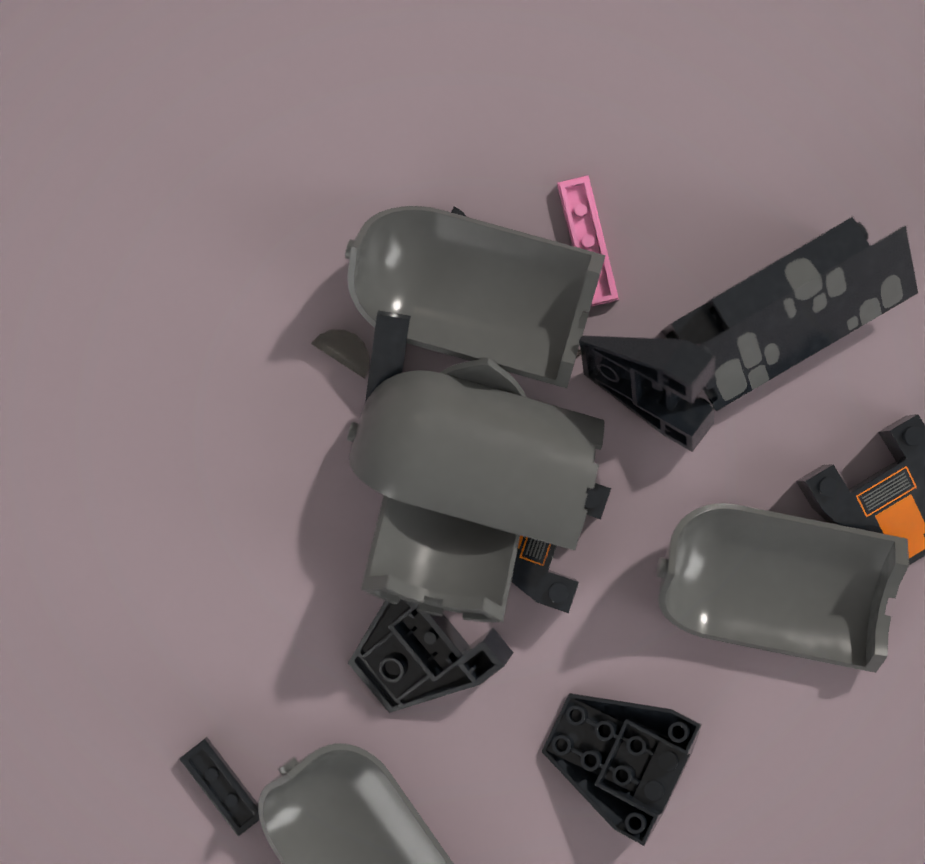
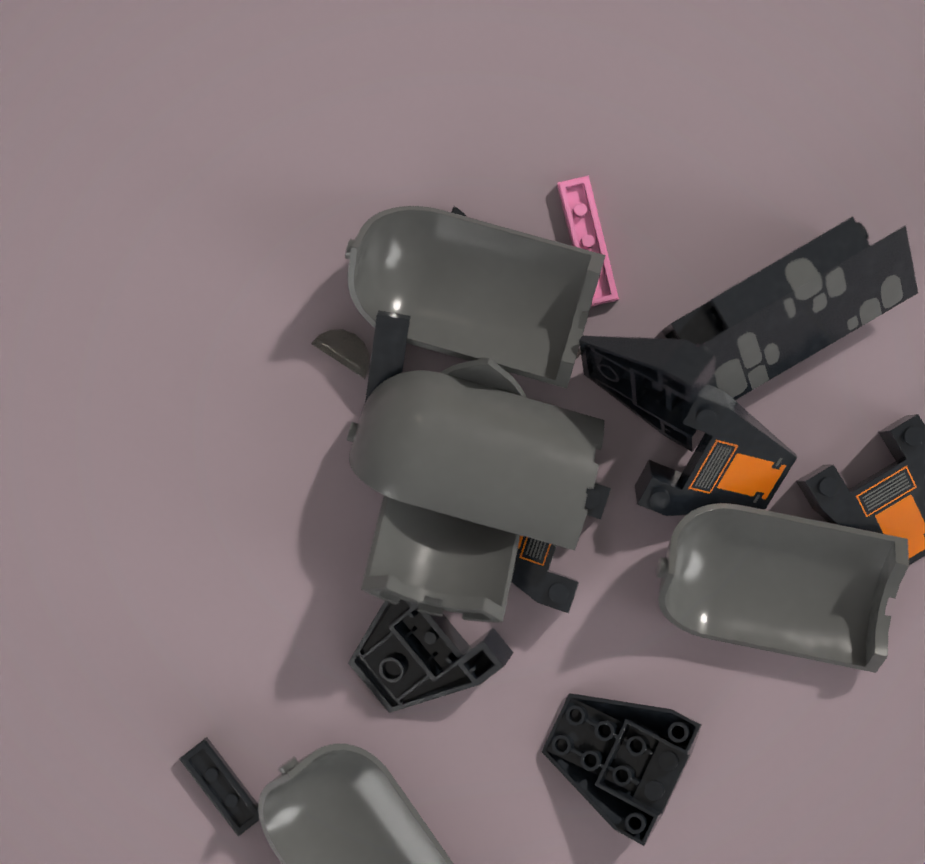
(732, 463): none -> black wedge

